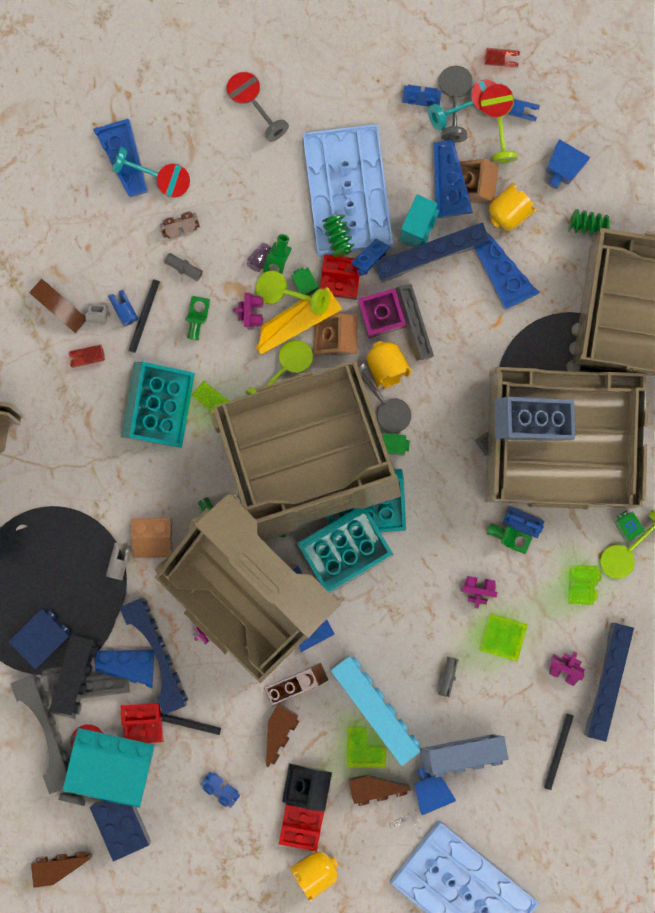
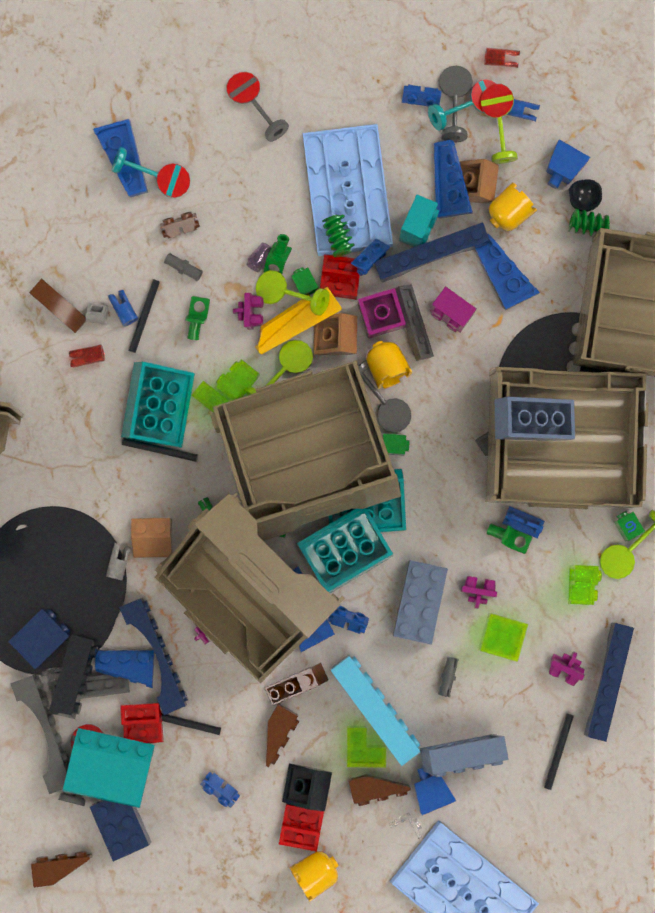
(159, 449): none -> black bar
(238, 381): none -> clear neon green brick
(357, 621): none -> blue hinge
(420, 602): none -> sand blue brick
(452, 310): none -> magenta brick
(585, 195): none -> black helmet

